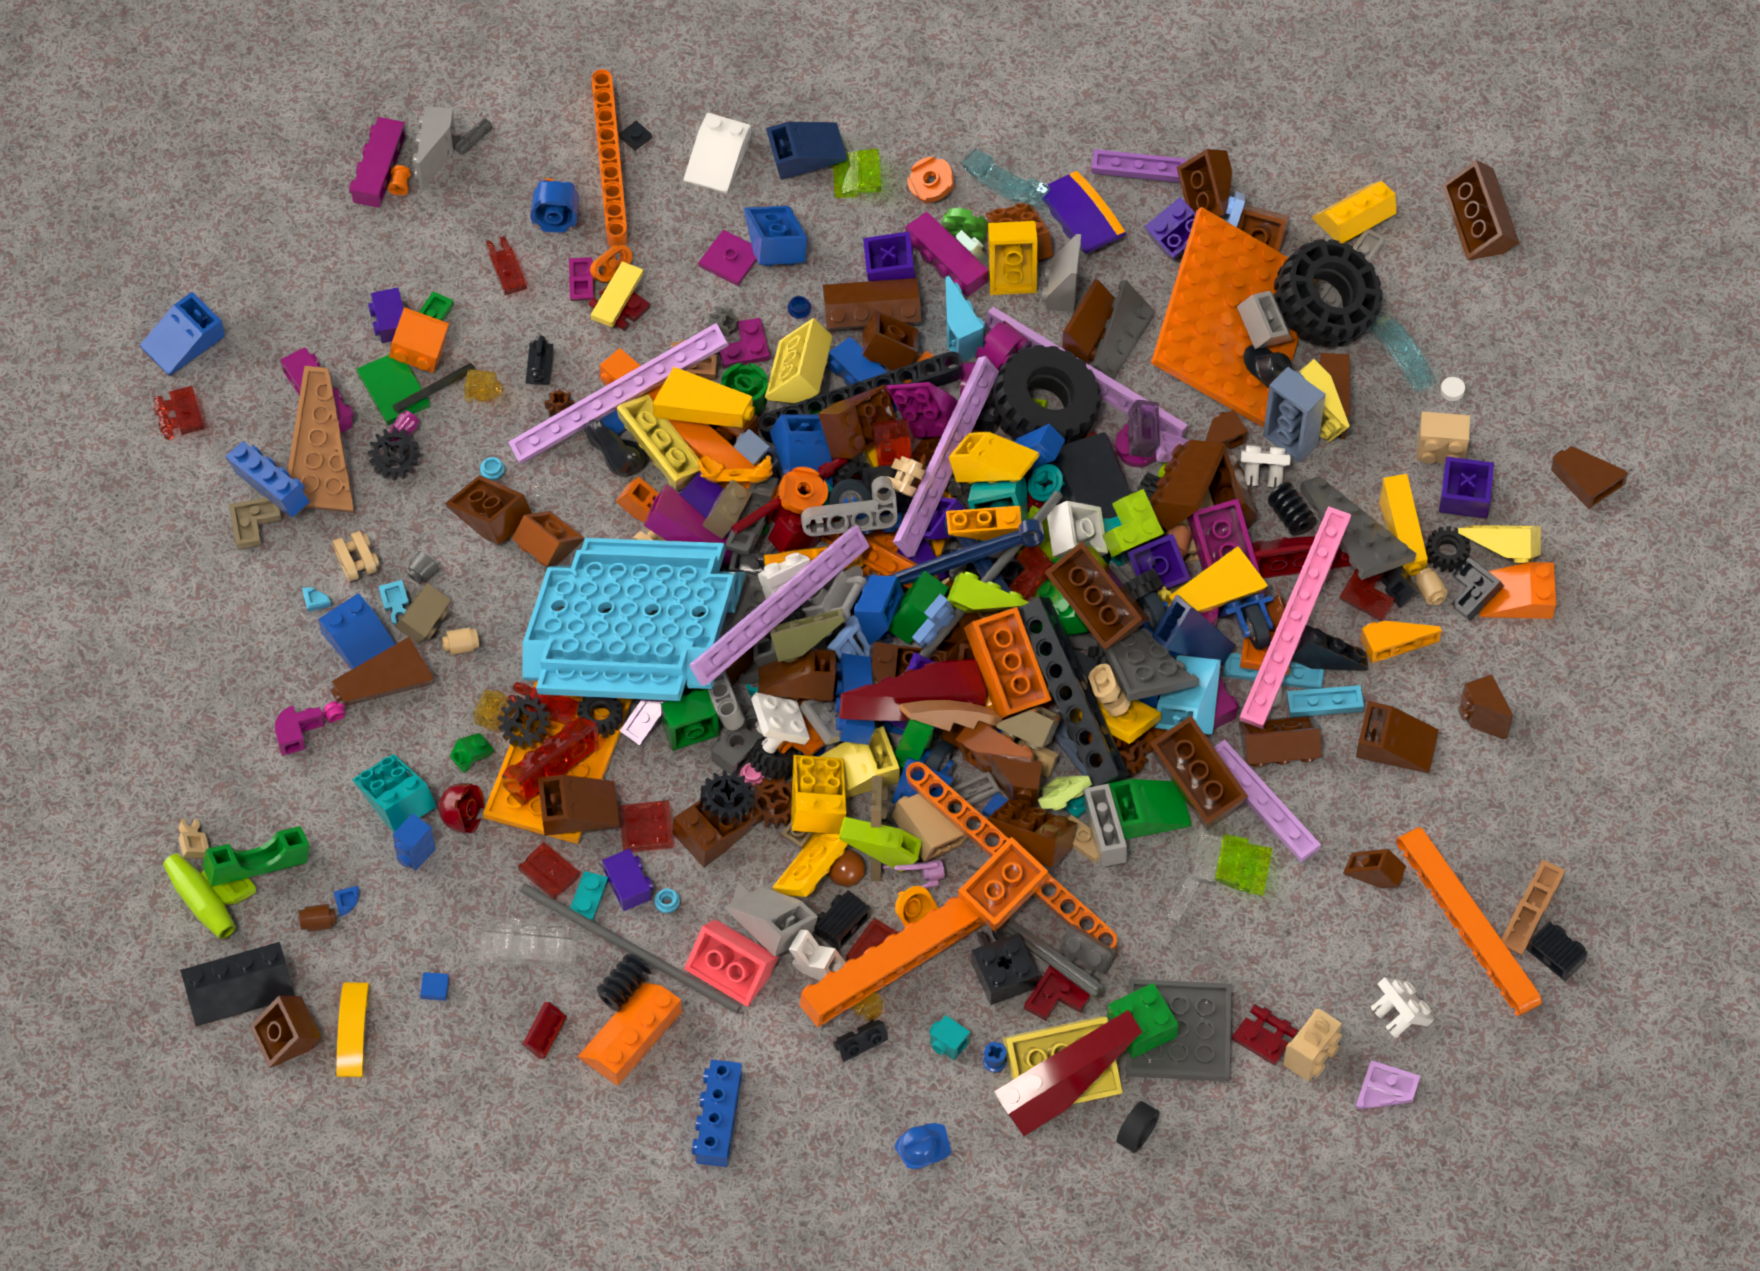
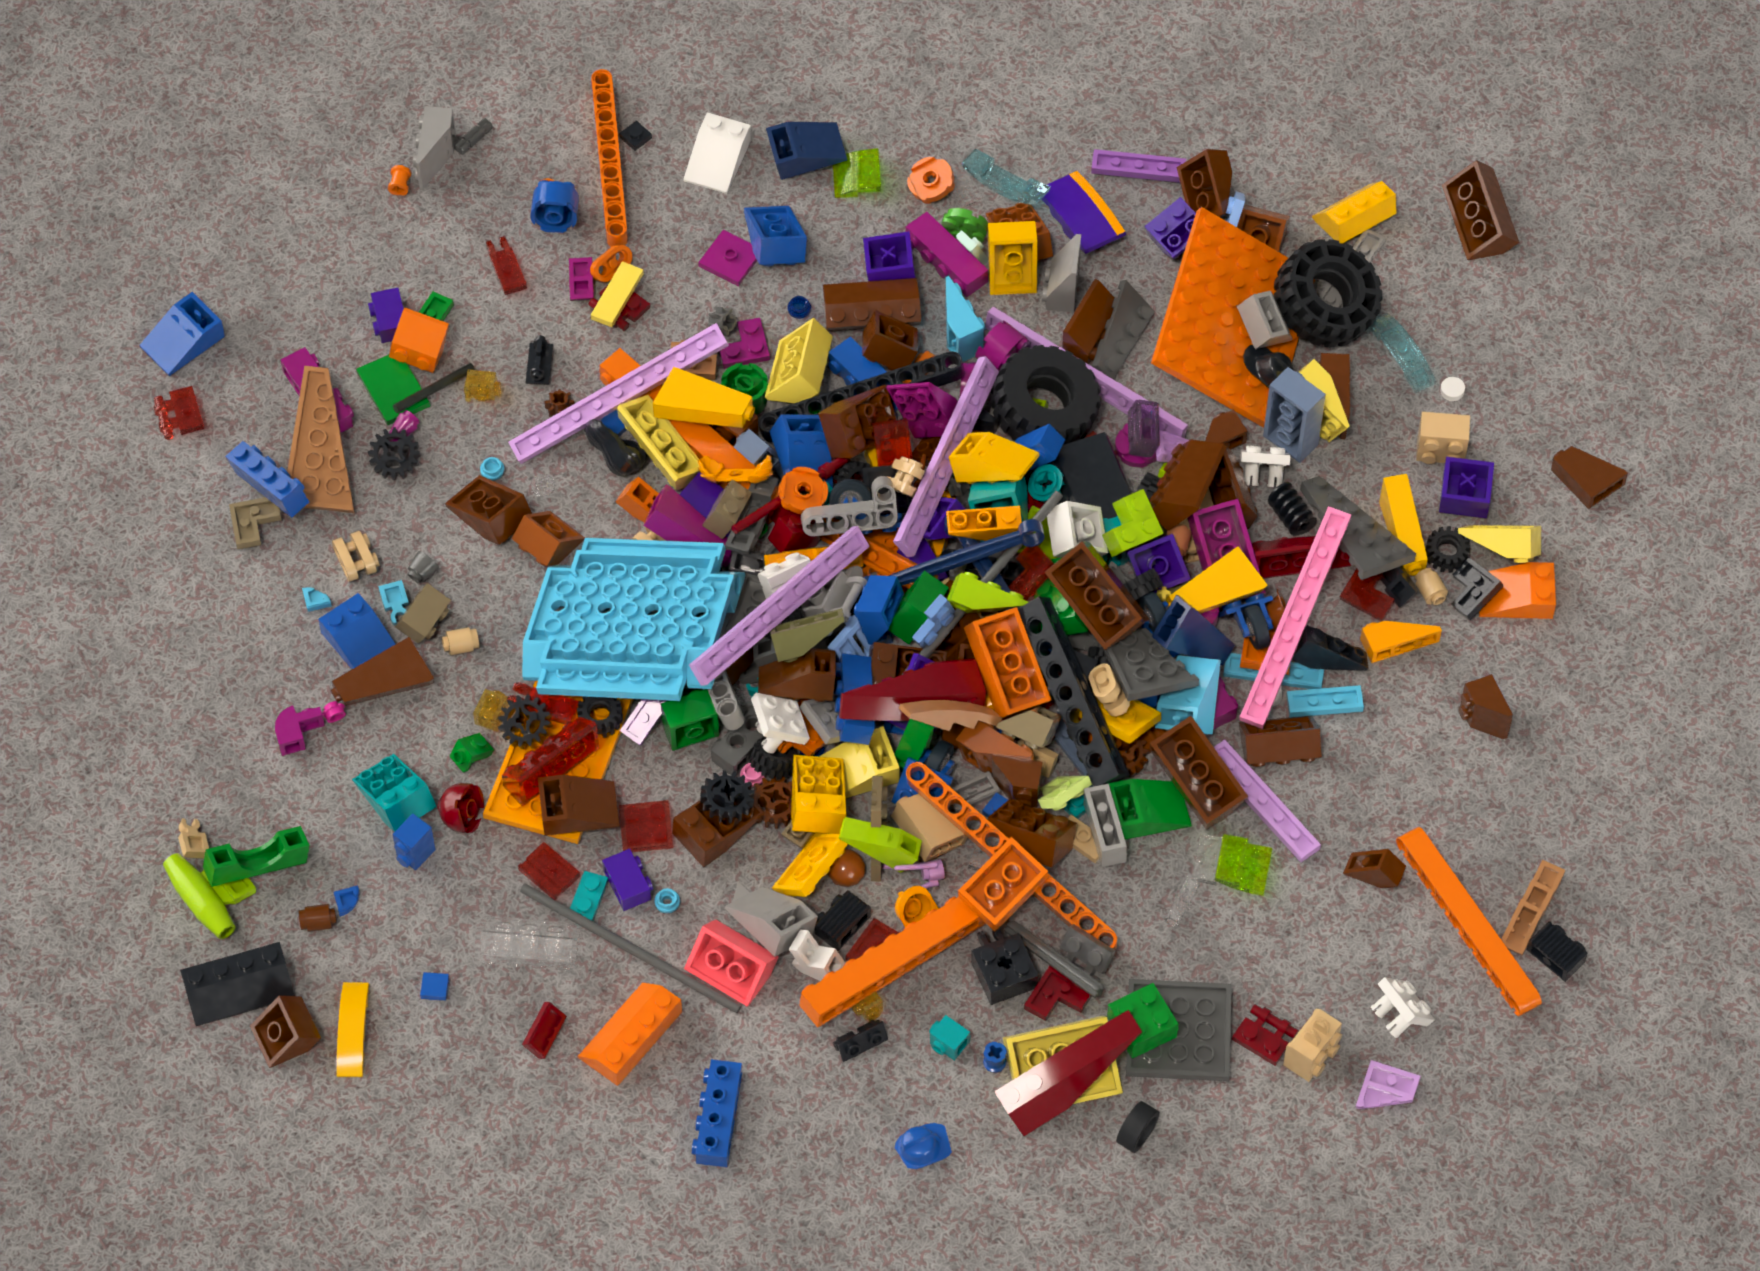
(378, 158): magenta brick -> none
(621, 980): black piece -> none
(1396, 738): reddish brown slope -> none

